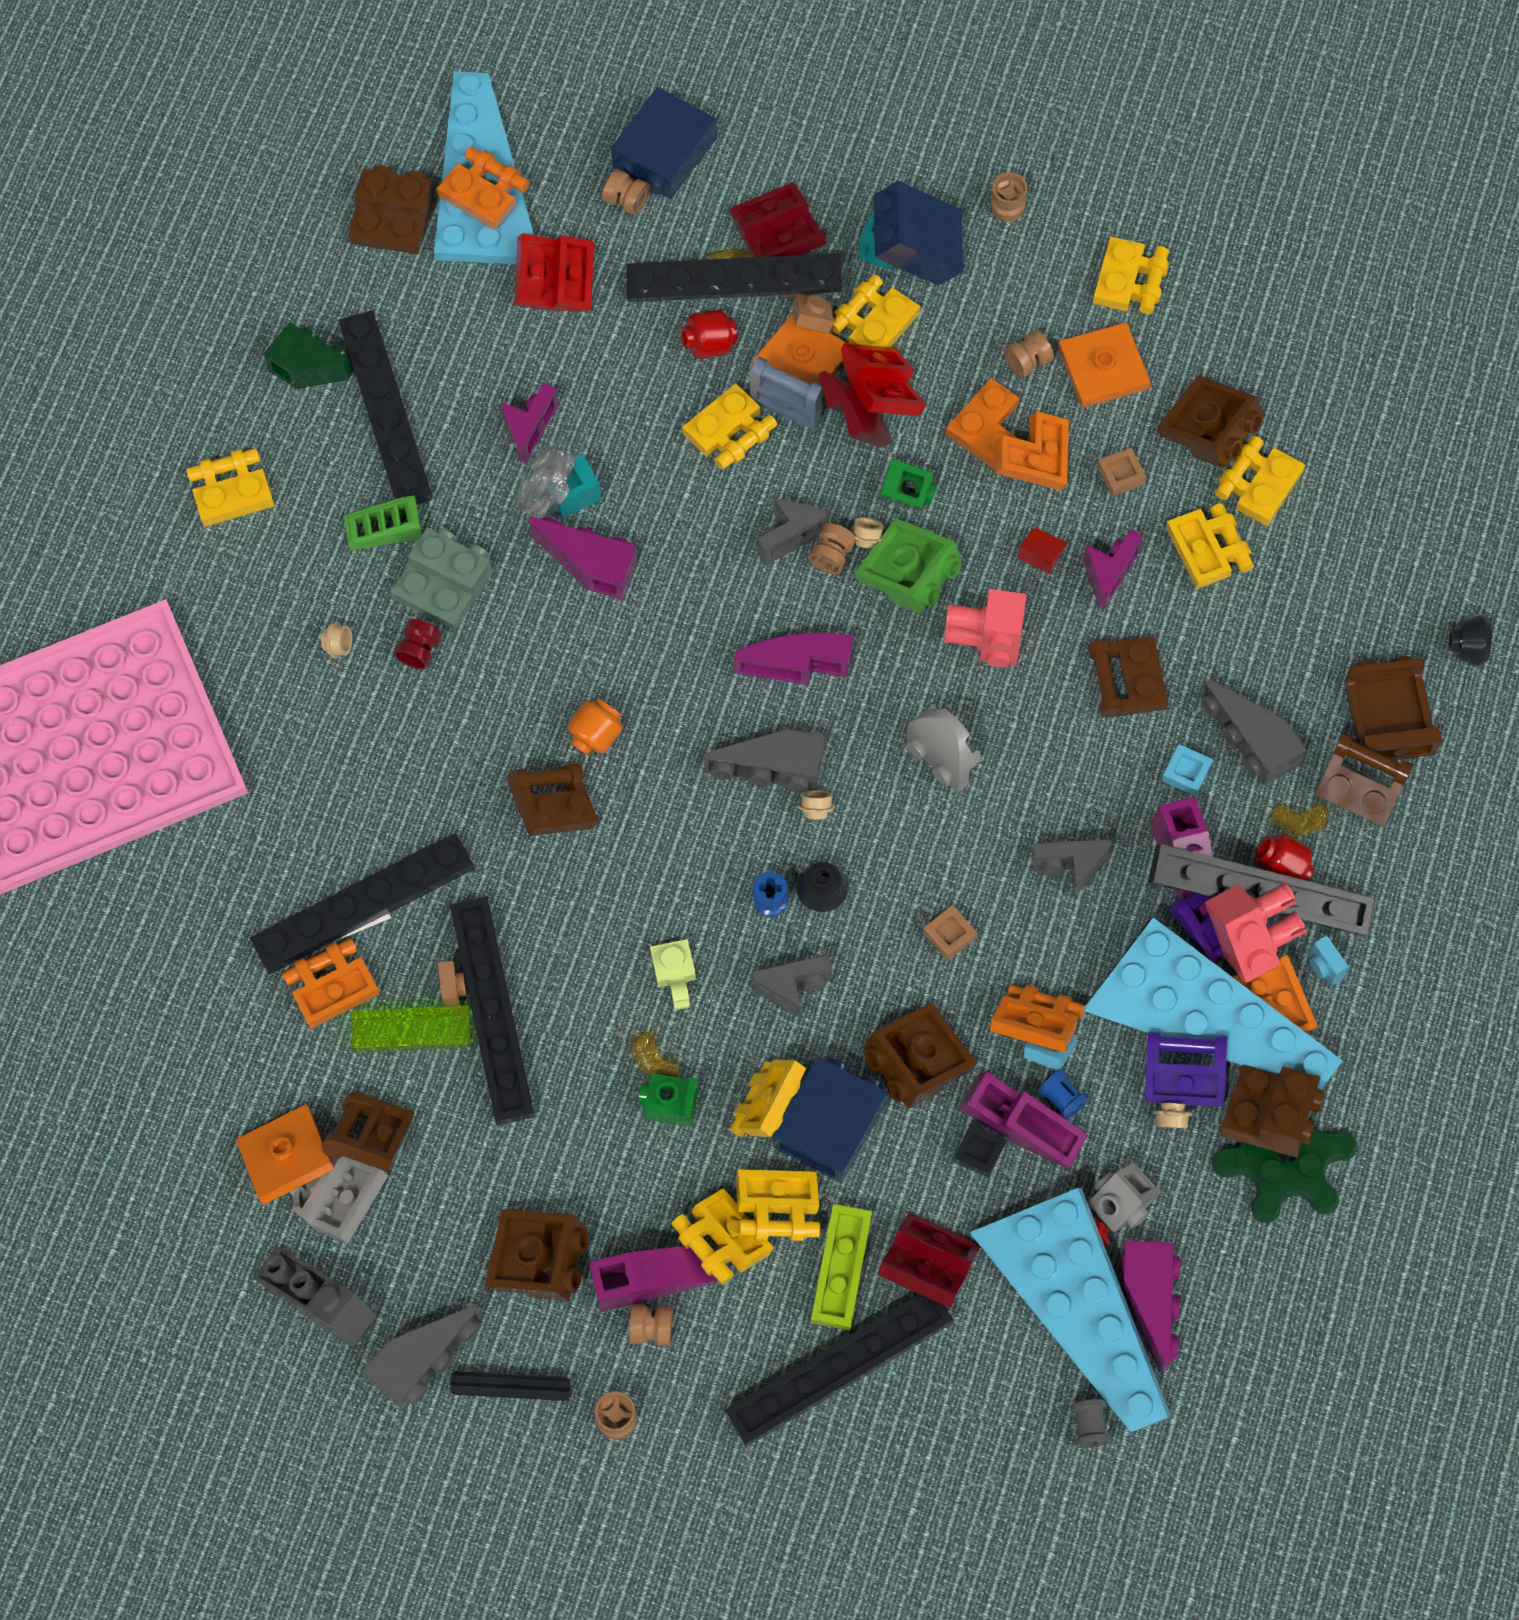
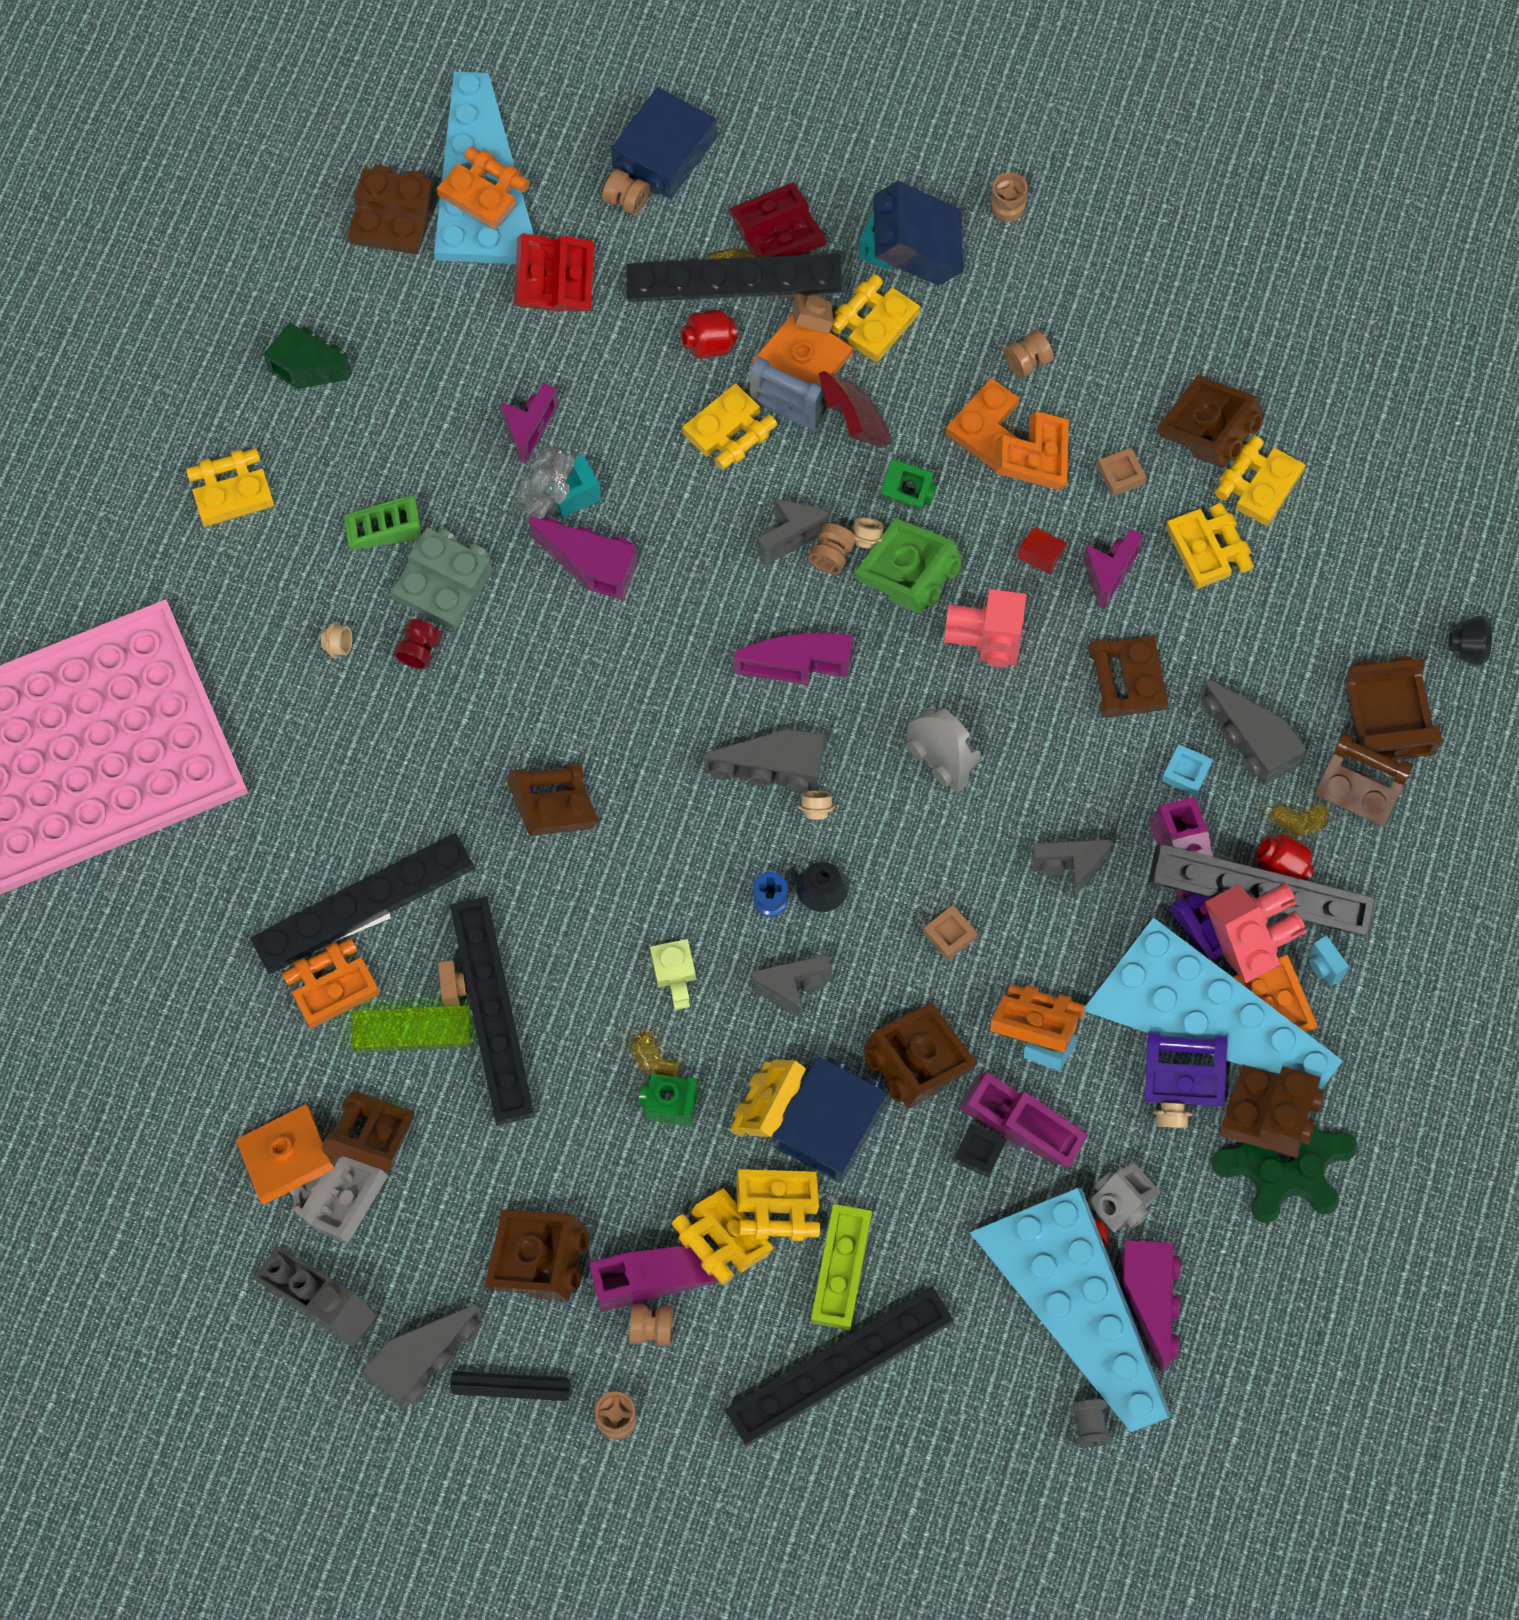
(385, 407): black plate -> none
(594, 727): orange head -> none
(881, 379): red slope -> none
(929, 1259): dark red slope -> none
(1063, 1094): blue bush -> none
(1104, 365): orange plate -> none
(1119, 273): yellow plate -> none

